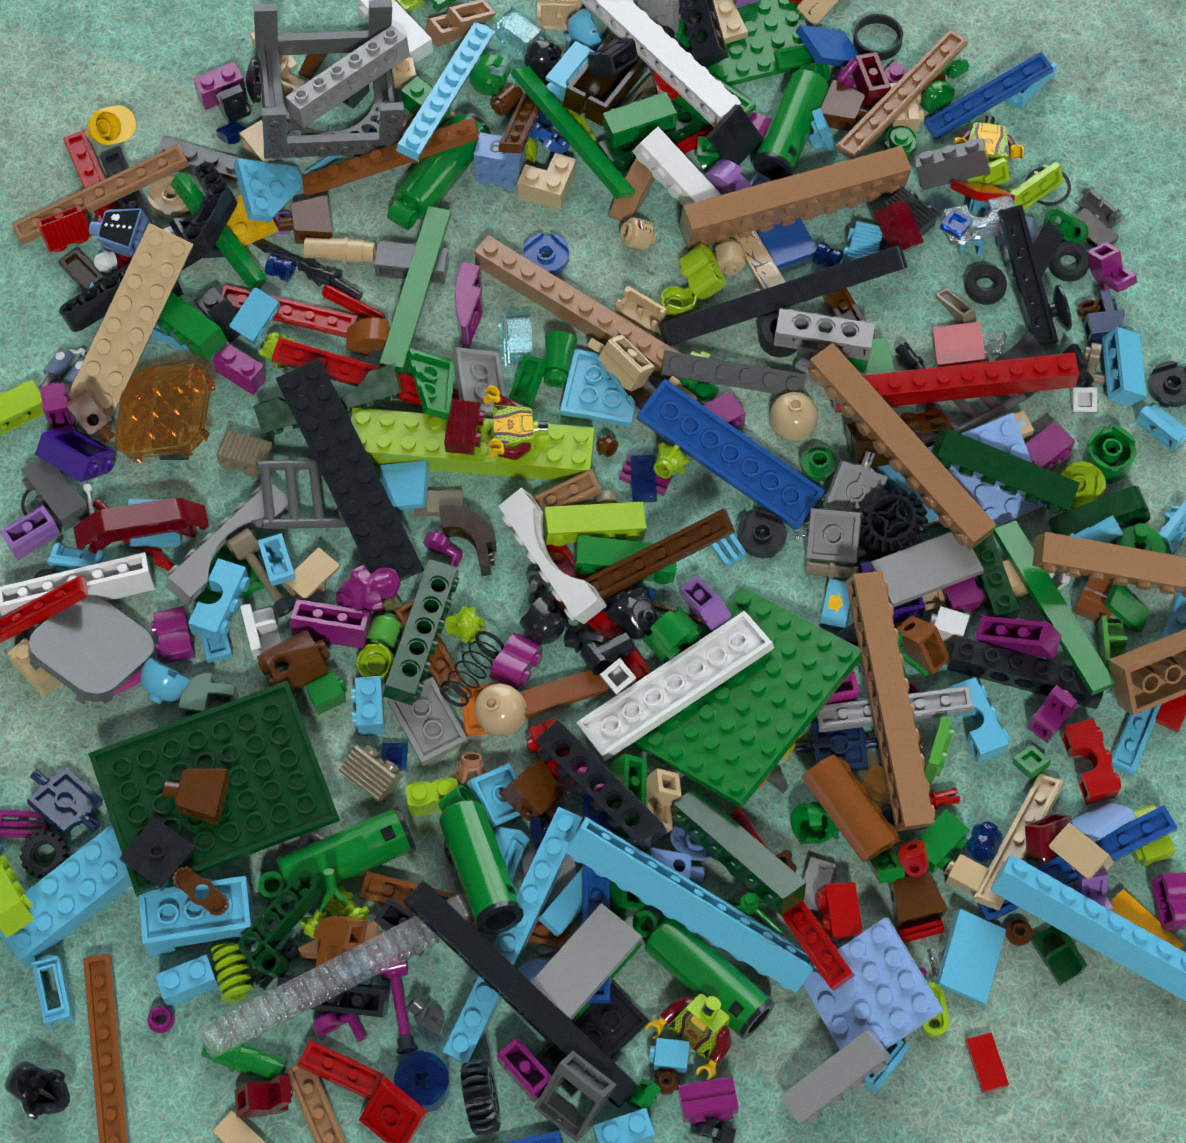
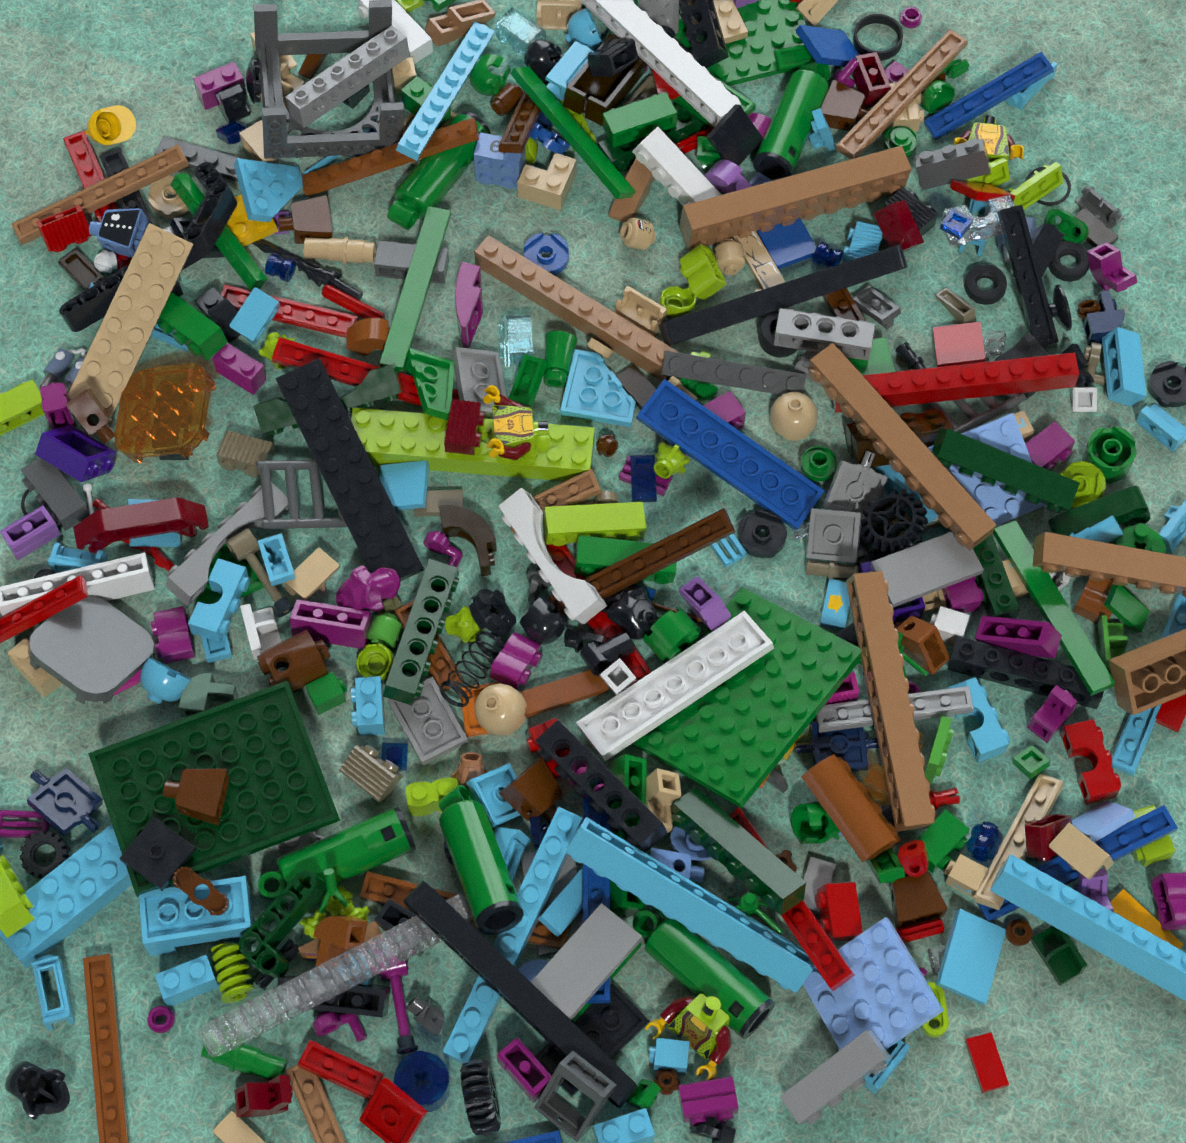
(492, 612): none -> black plate
(626, 363): tan brick -> none
(877, 306): none -> dark grey hinge
(911, 12): none -> magenta plate

